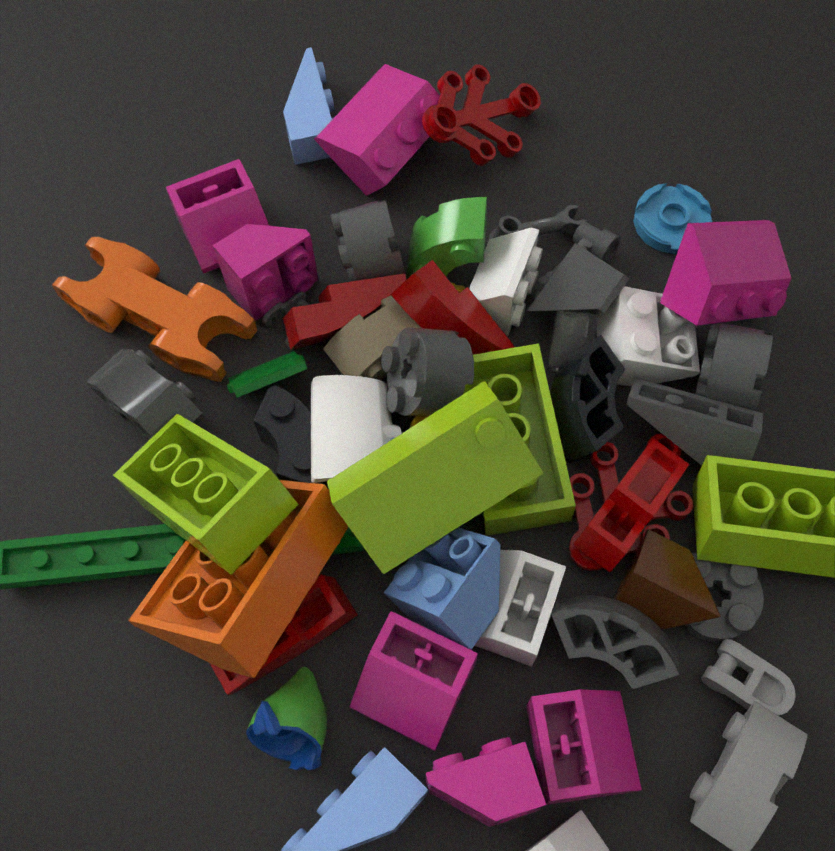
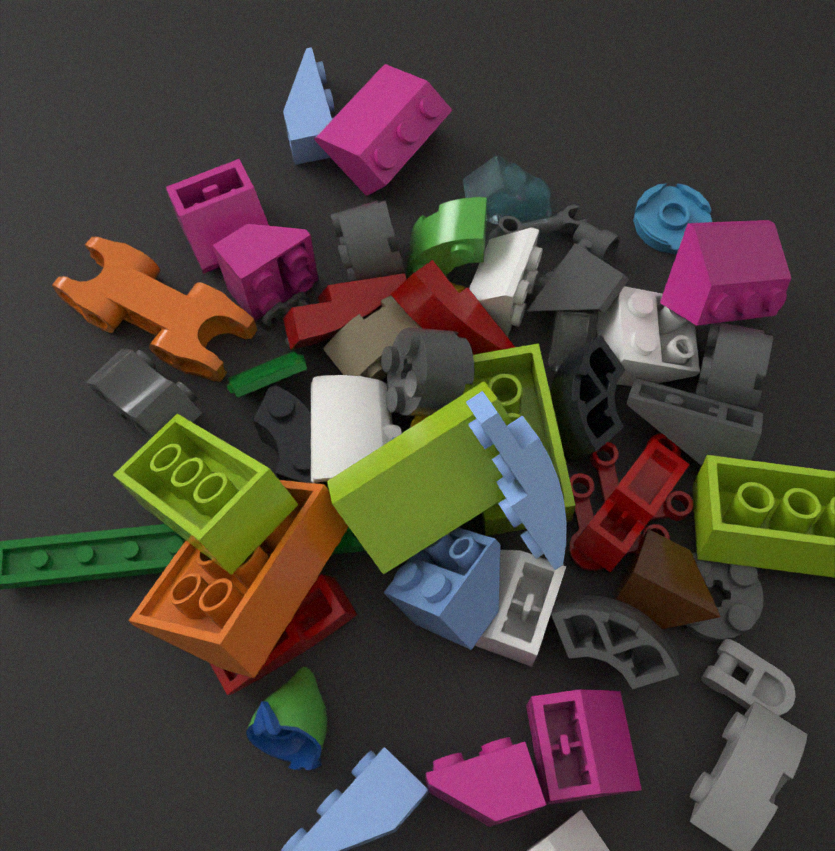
(413, 680): dark pink slope -> none
(445, 123): red plant -> none
(509, 191): none -> clear light blue slope
(527, 480): none -> light blue slope

